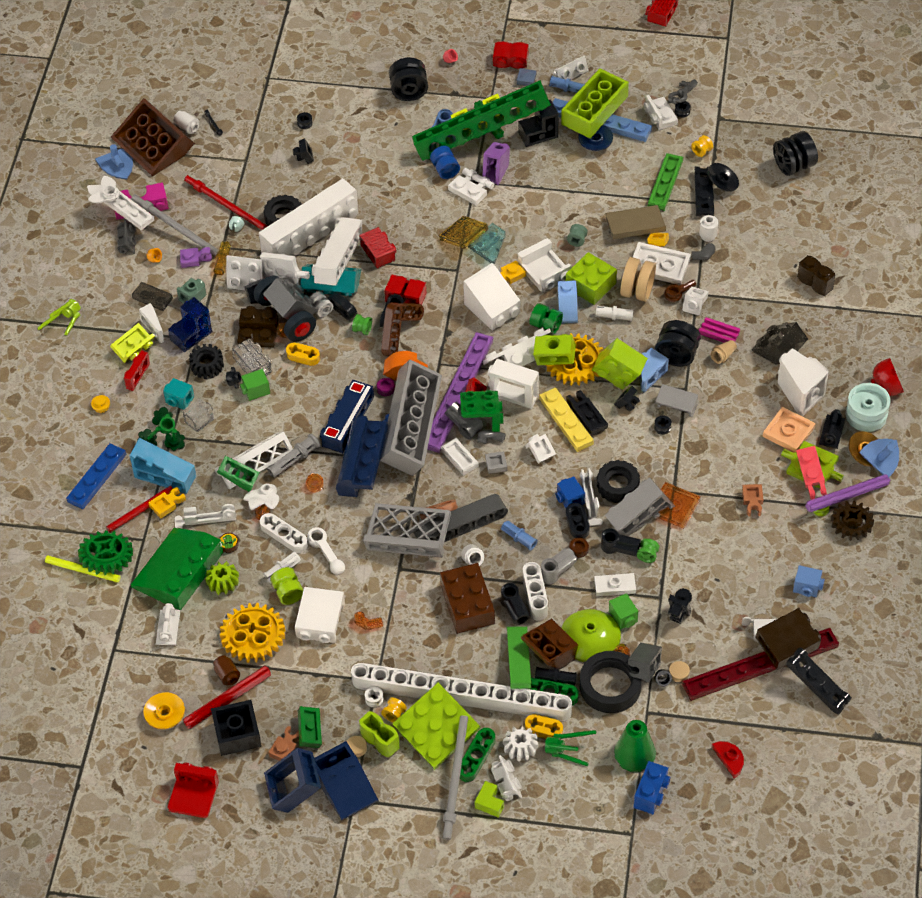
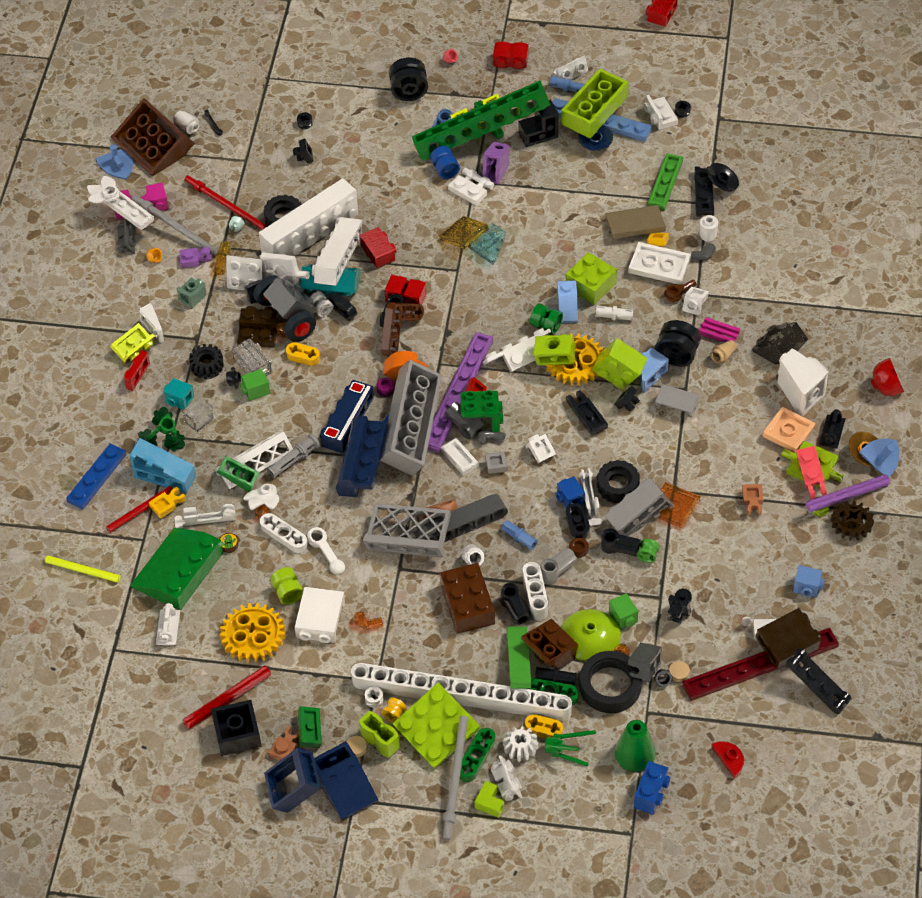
(70, 309): lime plant -> none
(100, 403): yellow plate -> none
(106, 557): green gear -> none
(148, 294): clear smoke plate -> none
(164, 703): yellow dish -> none
(192, 327): clear blue brick -> none
(193, 790): red bracket -> none
(222, 578): lime gear -> none
(226, 670): reddish brown brick -> none
(290, 561): white axle -> none
(310, 479): clear orange bush -> none
(362, 324): bright green wheel -> none
(490, 297): white slope -> none
(512, 272): yellow plate -> none
(517, 375): white window -> none
(526, 77): sand blue tile -> none
(543, 265): white panel -> none
(566, 419): light yellow plate -> none
(577, 235): sand green wheel -> none
(615, 584): white plate -> none
(638, 279): tan wheel -> none
(662, 419): black bush -> none
(682, 93): dark grey piece -> none
(702, 146): yellow wheel -> none
(795, 153): black wheel -> none
(816, 275): dark brown brick -> none
(867, 407): light aqua wheel -> none

